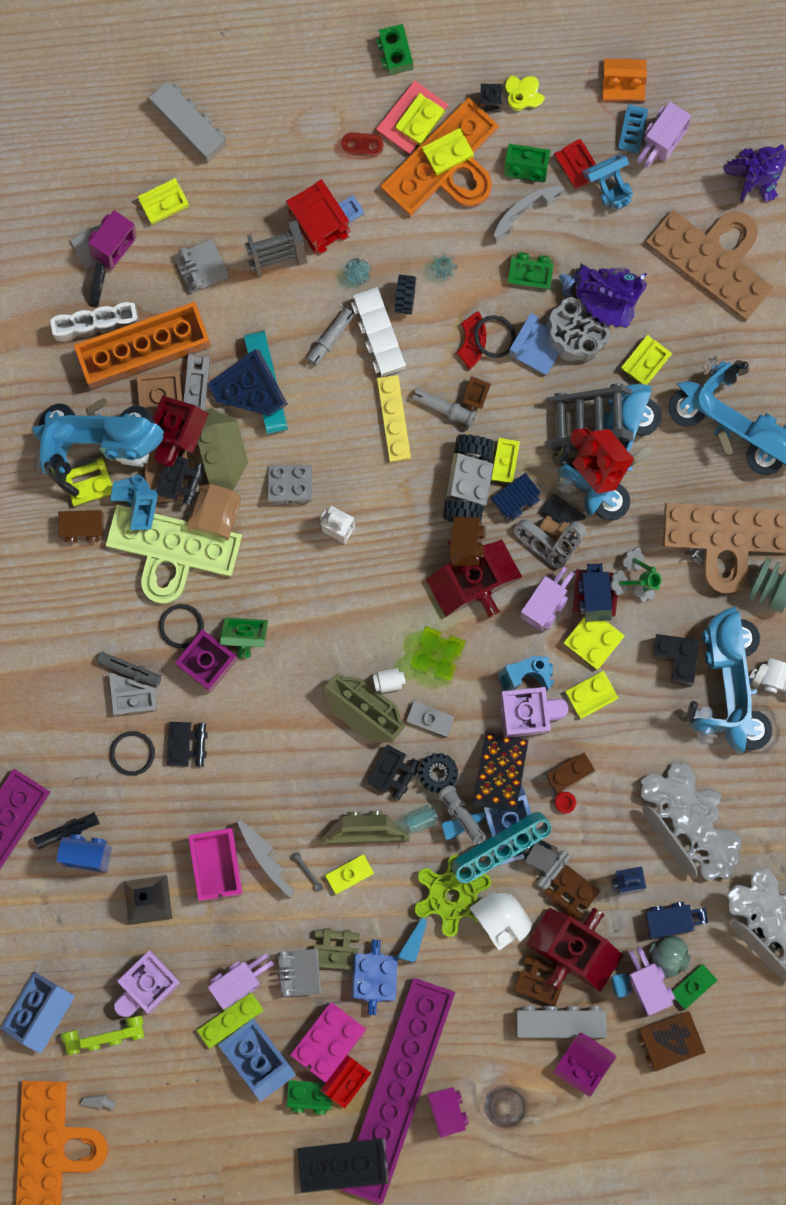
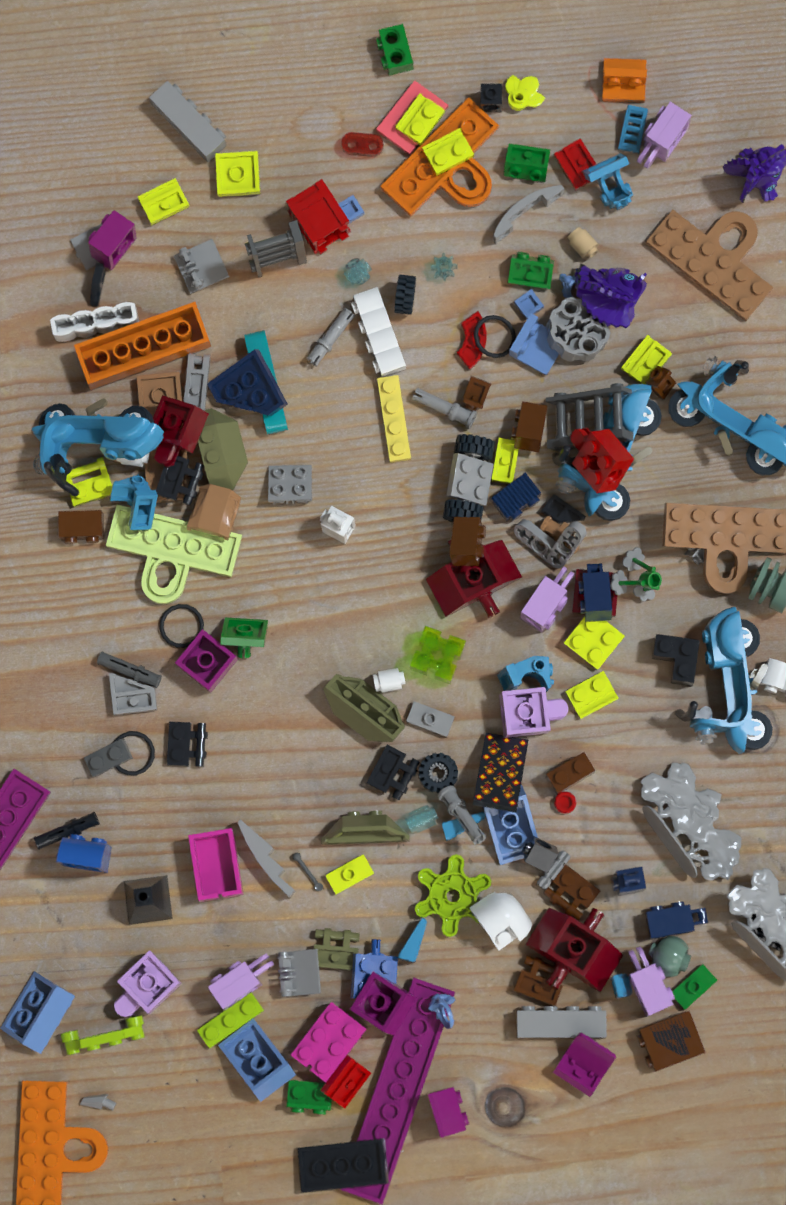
(108, 757): none -> dark grey plate
(237, 173): none -> neon yellow plate
(383, 1003): none -> magenta slope
(438, 1003): none -> medium blue piece
(505, 837): teal beam -> none
(528, 304): none -> medium blue tile
(530, 426): none -> reddish brown brick
(583, 243): none -> tan brick
(661, 381): none -> reddish brown bracket

